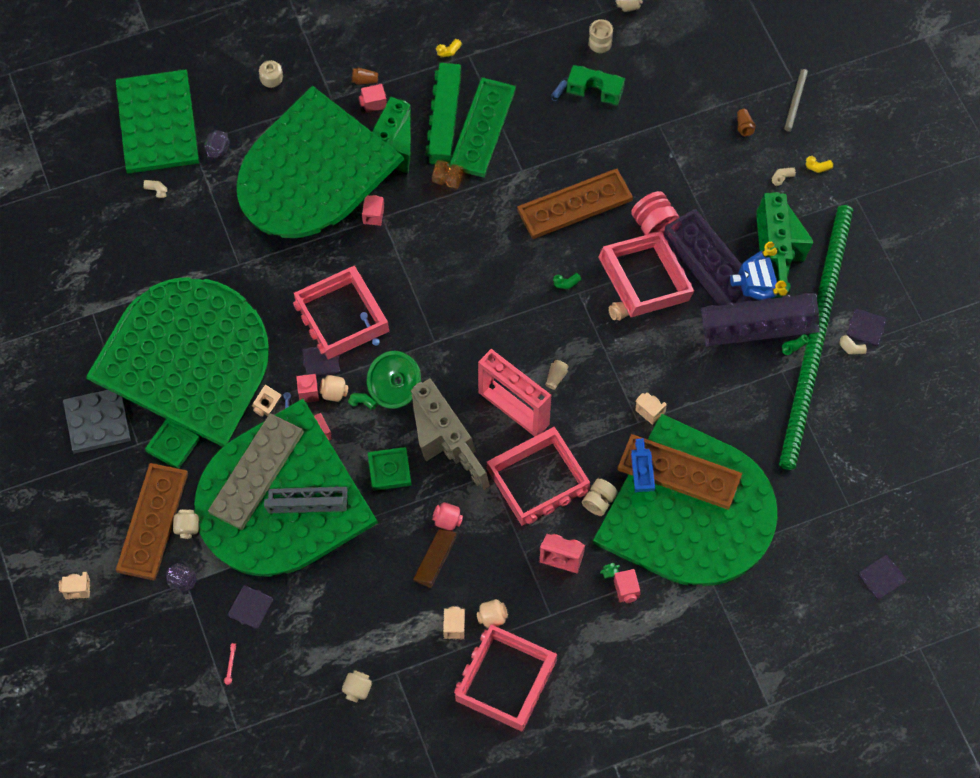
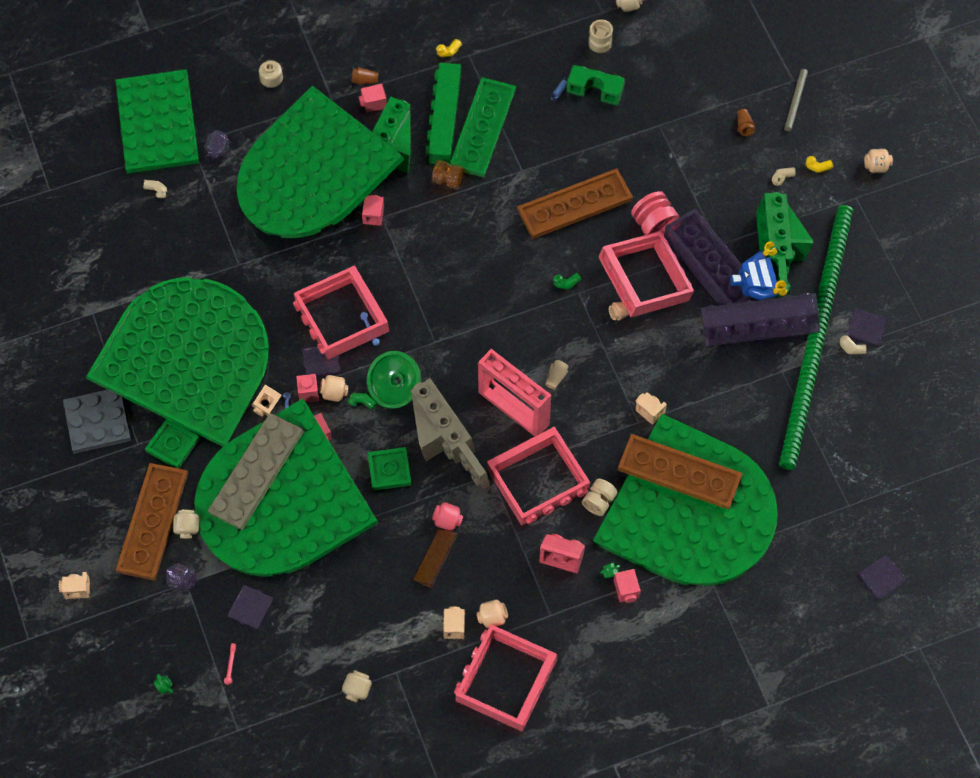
(163, 684): none -> green plate
(306, 504): dark grey fence -> none
(642, 468): blue hinge -> none
(793, 345): green arm -> none
(878, 160): none -> light nougat head

